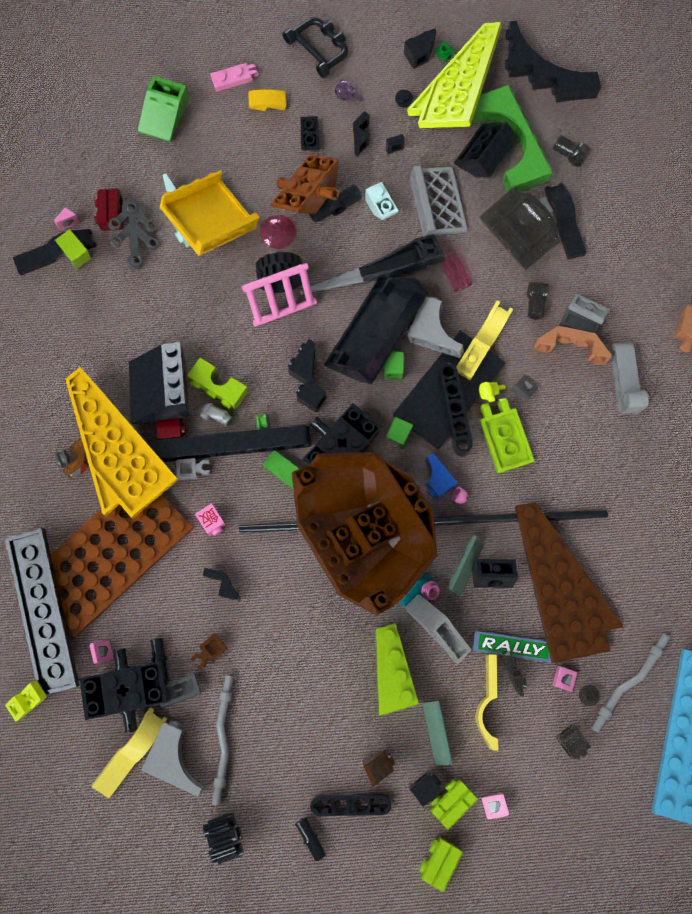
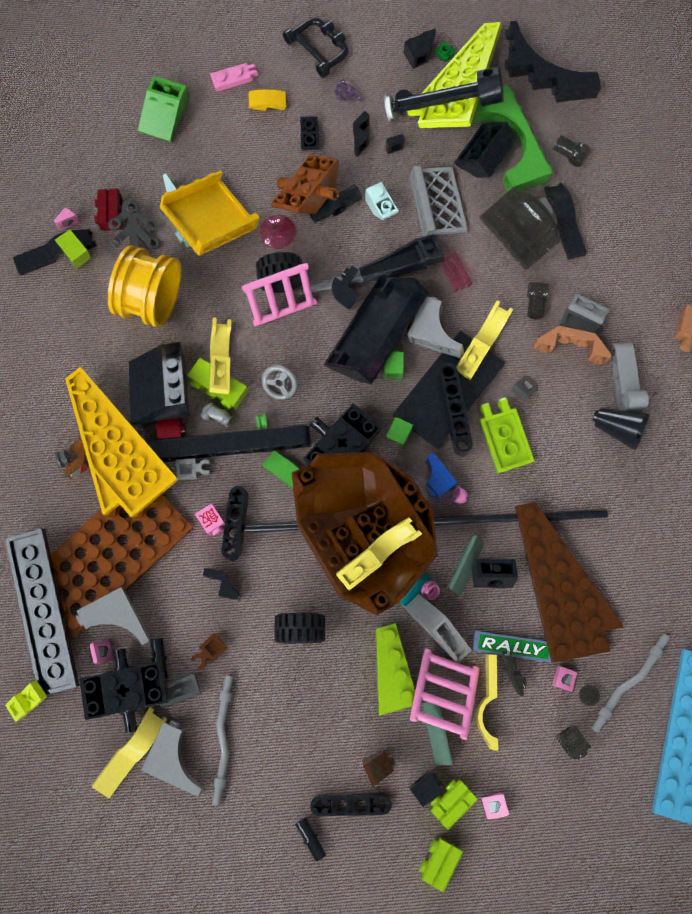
(116, 610): none -> light grey arch
(144, 286): none -> yellow wheel
(220, 357): none -> light yellow piece
(223, 838): black brick -> none
(231, 523): none -> black beam
(285, 376): none -> light grey piece
(299, 628): none -> black tyre
(302, 370): black arch -> none
(341, 291): none -> black brick
(377, 553): none -> light yellow piece
(421, 695): none -> bright pink bar
(488, 88): none -> black piece
(489, 390): neon yellow piece -> none
(622, 425): none -> black cone

